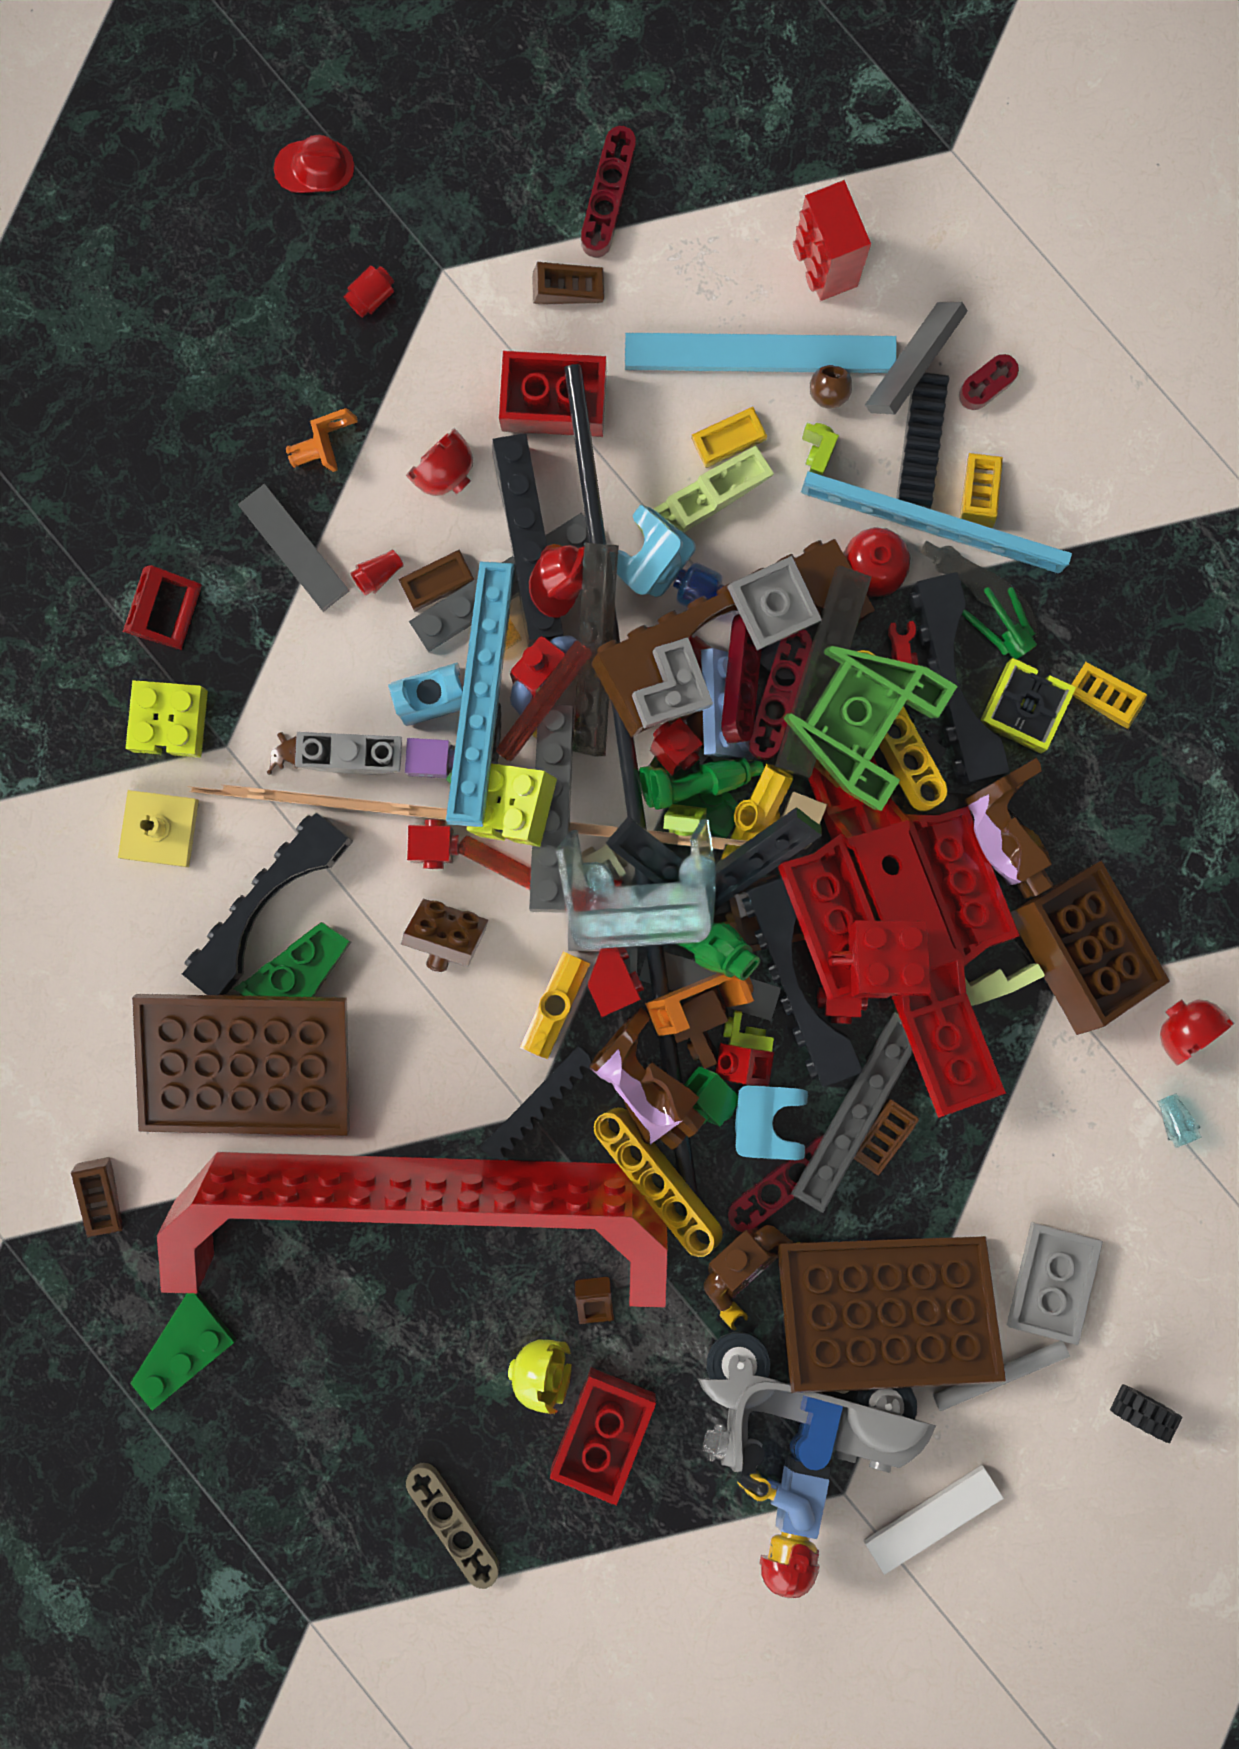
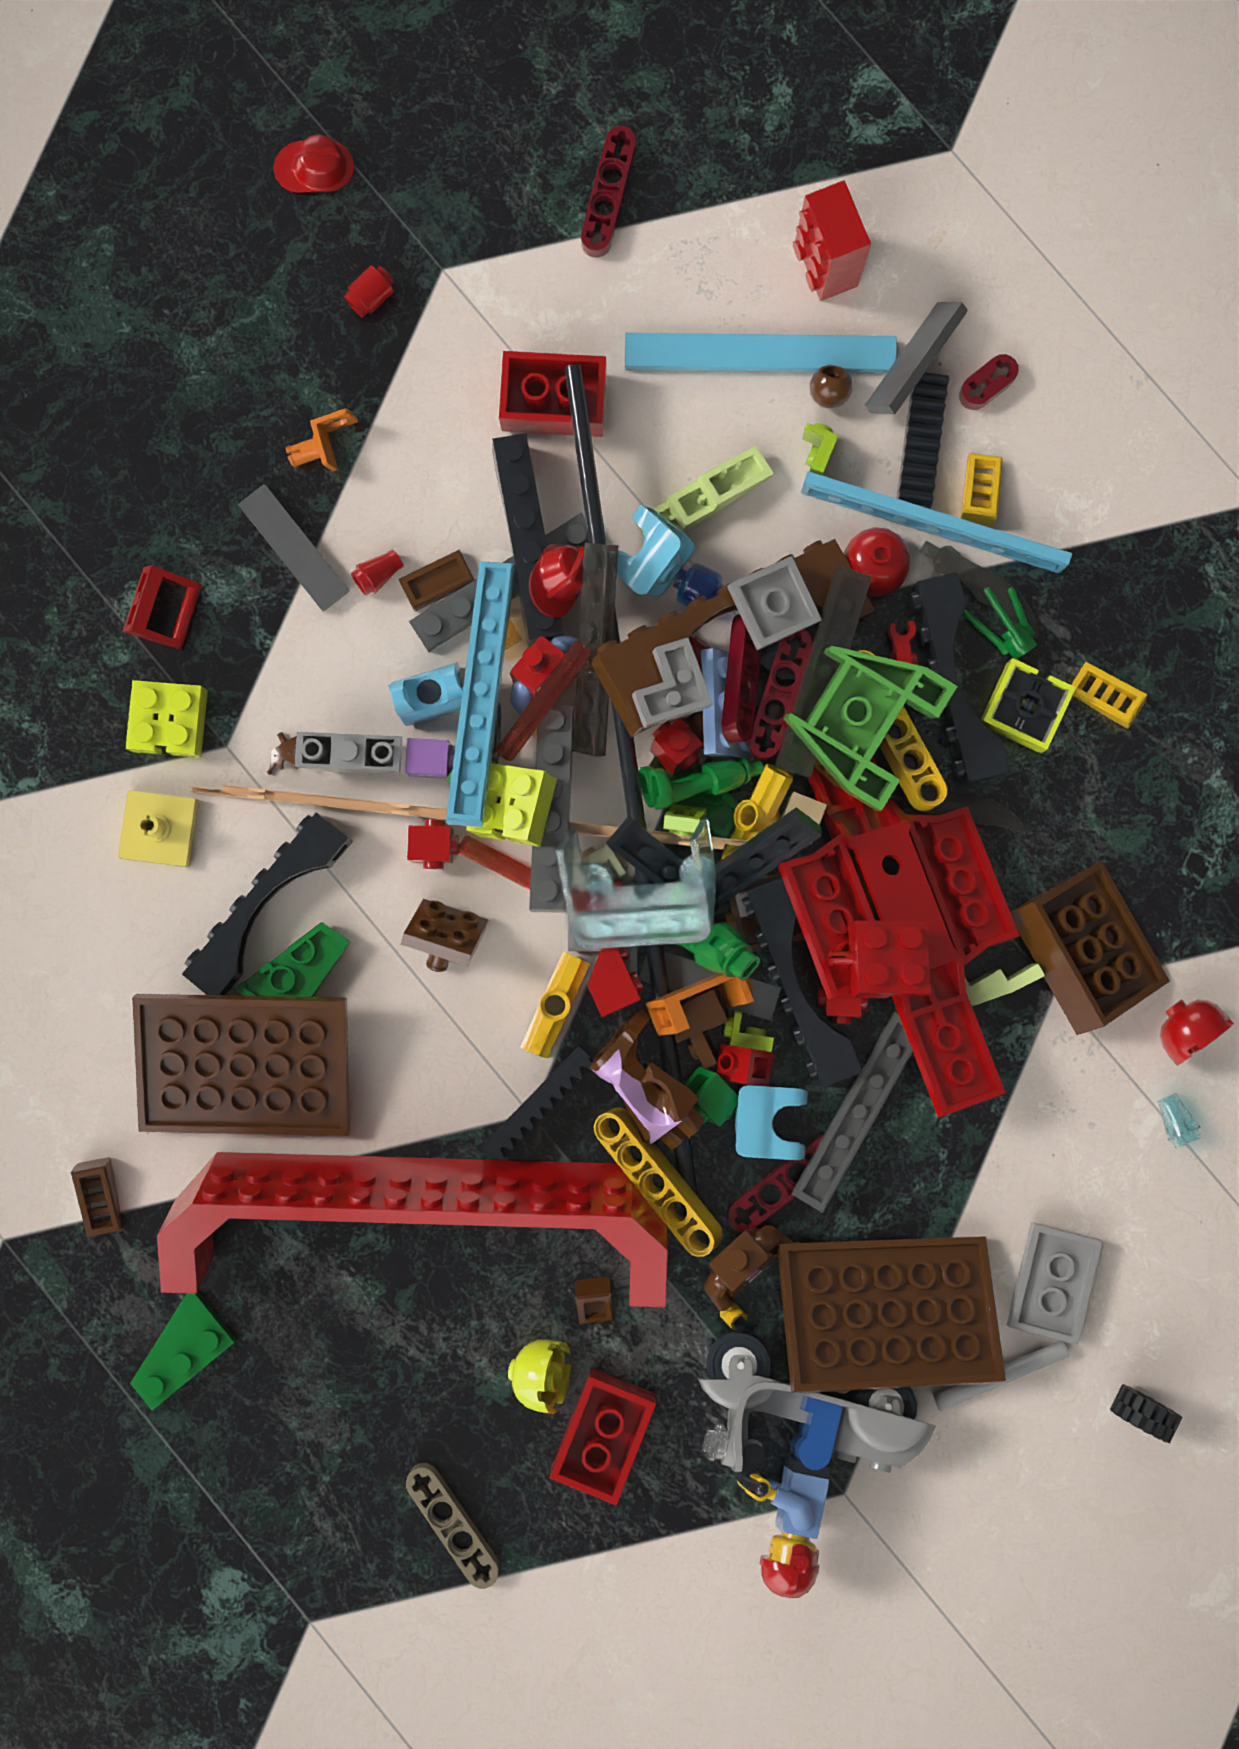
(444, 466): red cylinder -> none
(557, 271): reddish brown slope -> none
(729, 437): yellow tile -> none
(894, 1144): reddish brown slope -> none
(933, 1519): white tile -> none
(1005, 843): reddish brown hips -> none

